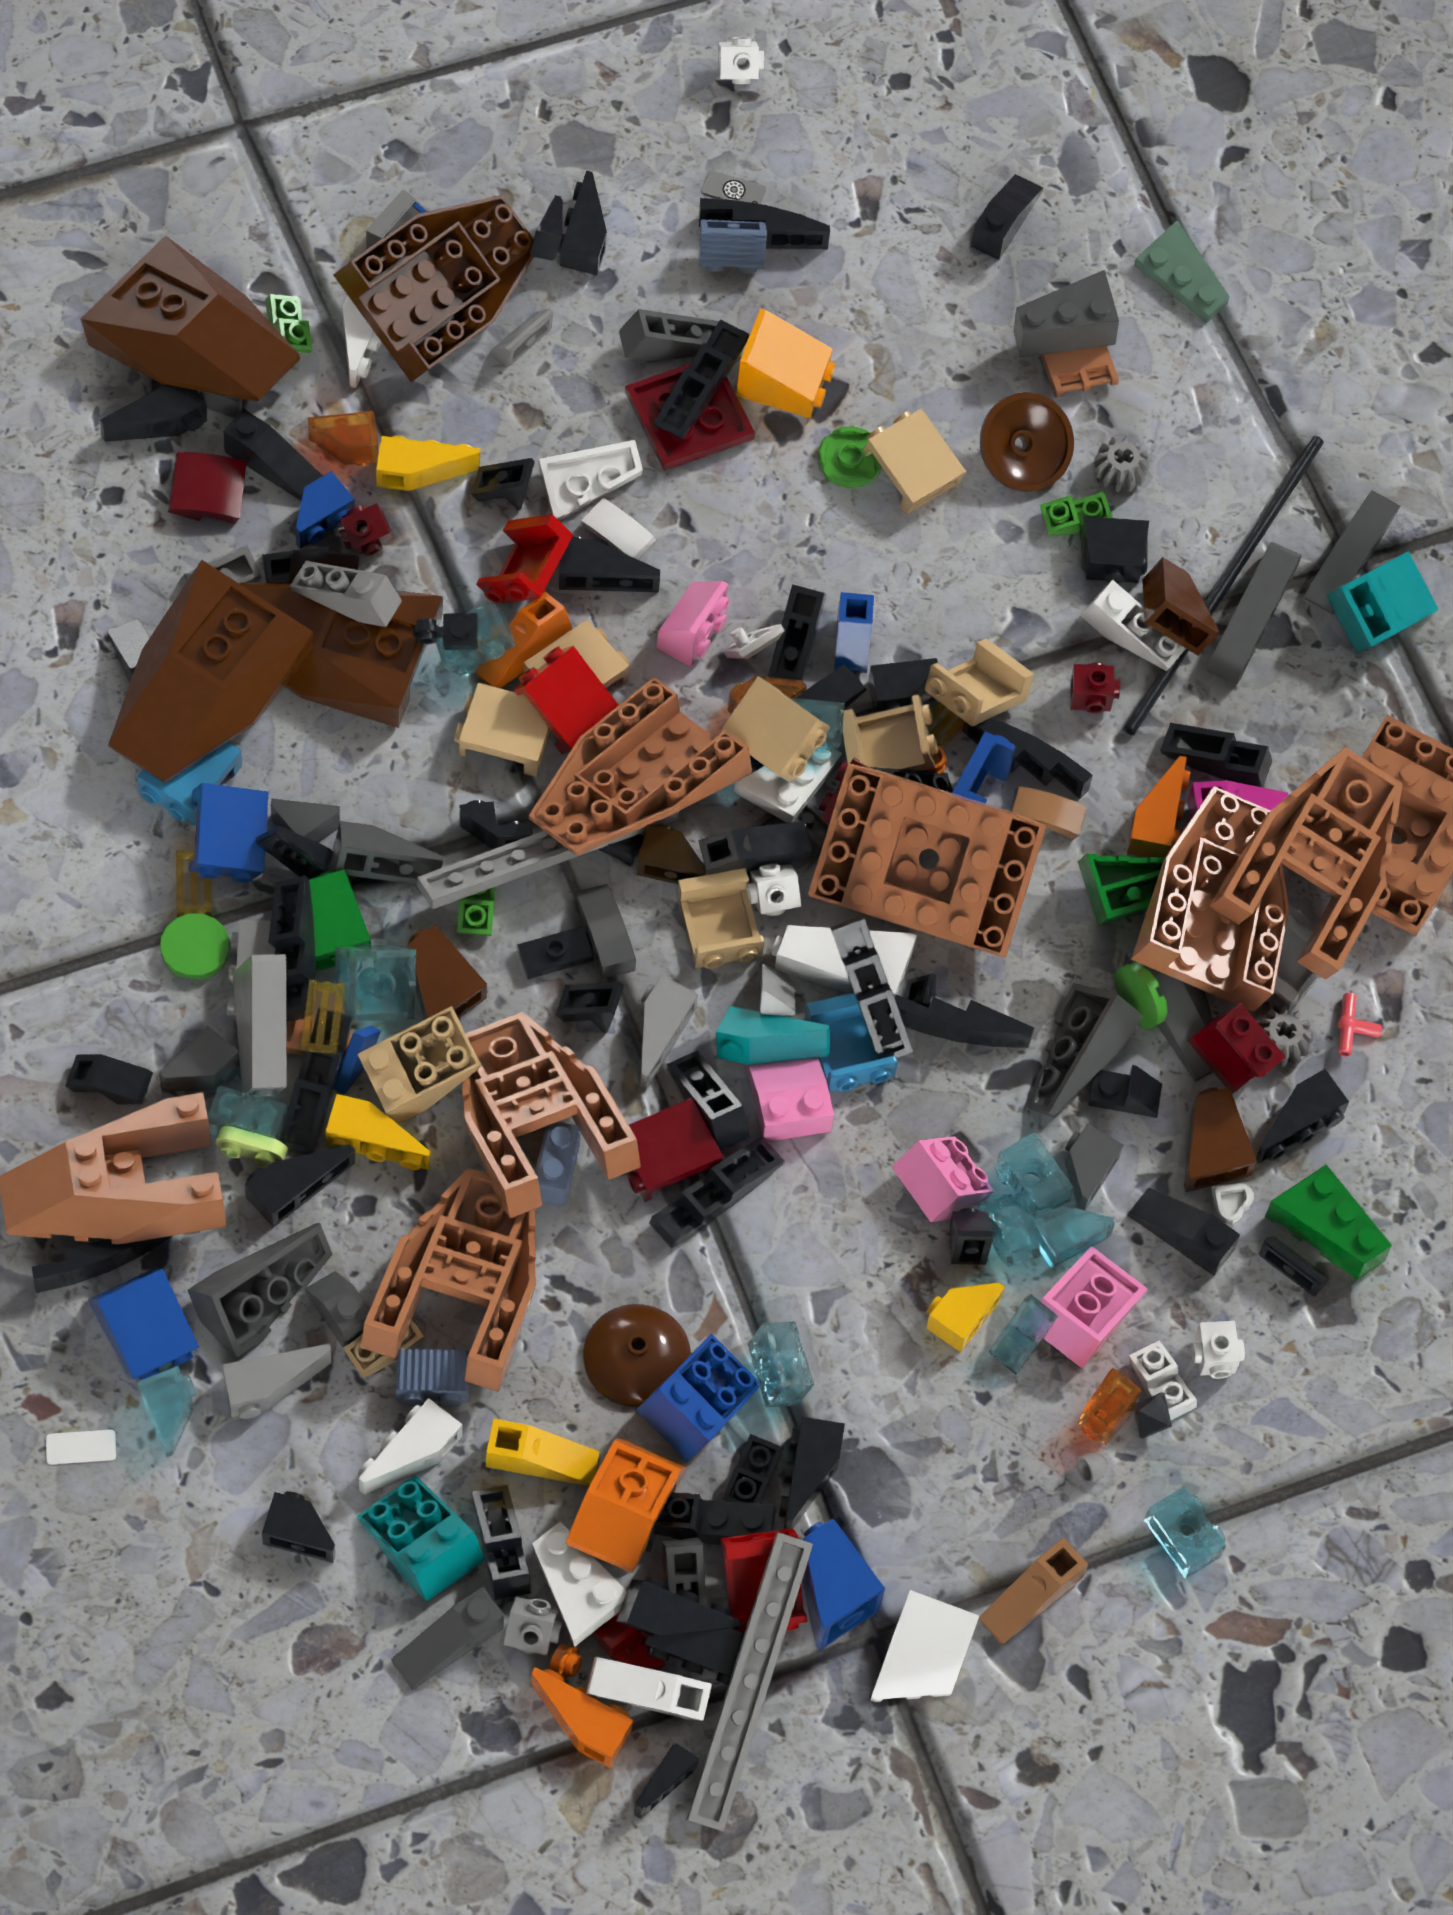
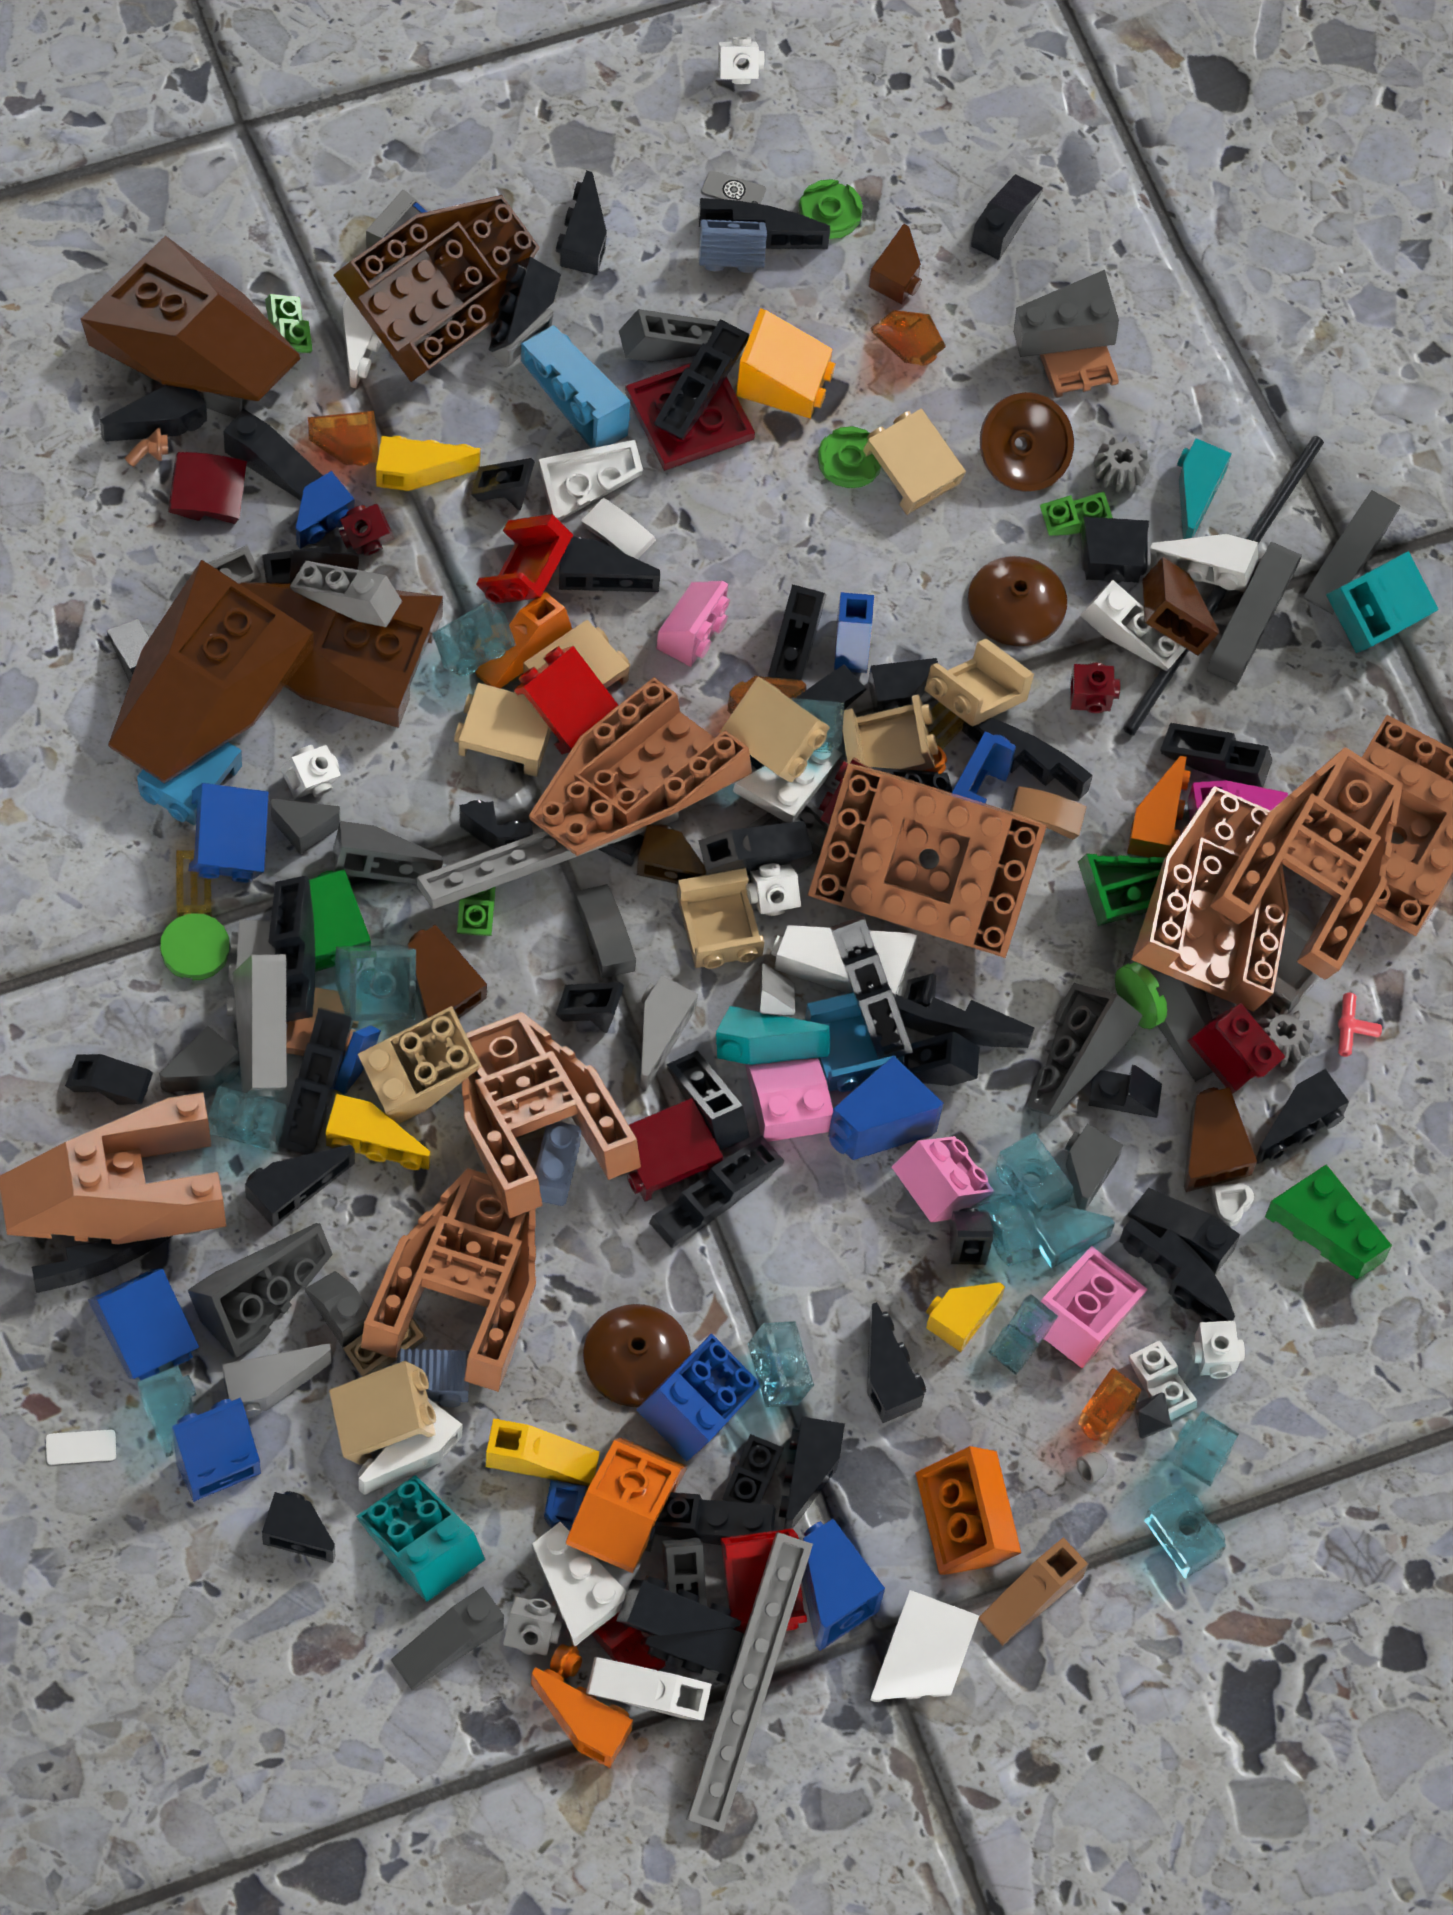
(155, 445): none -> nougat plate
(215, 1448): none -> blue slope
(260, 1148): yellowish green plate -> none
(296, 851): black slope -> none
(311, 771): none -> white brick
(326, 988): clear yellow tile -> none
(382, 1410): none -> tan panel
(458, 631): black plate -> none
(501, 1542): black slope -> none
(527, 295): none -> black slope
(549, 232): black slope -> none
(555, 952): black plate -> none
(563, 1503): none -> blue tile
(577, 387): none -> dark azure wedge
(672, 1771): black slope -> none
(751, 643): white piece -> none
(833, 205): none -> bright green tile
(884, 1113): none -> blue slope
(890, 1379): none -> black slope
(897, 268): none -> reddish brown slope
(910, 336): none -> clear orange slope
(943, 1060): none -> black slope
(968, 1511): none -> orange slope
(1013, 615): none -> reddish brown dish
(1171, 1257): none -> black slope
(1183, 272): sand green wing -> none
(1198, 482): none -> teal slope
(1204, 1447): none -> clear light blue brick
(1212, 559): none -> white slope
(1293, 1265): black slope -> none

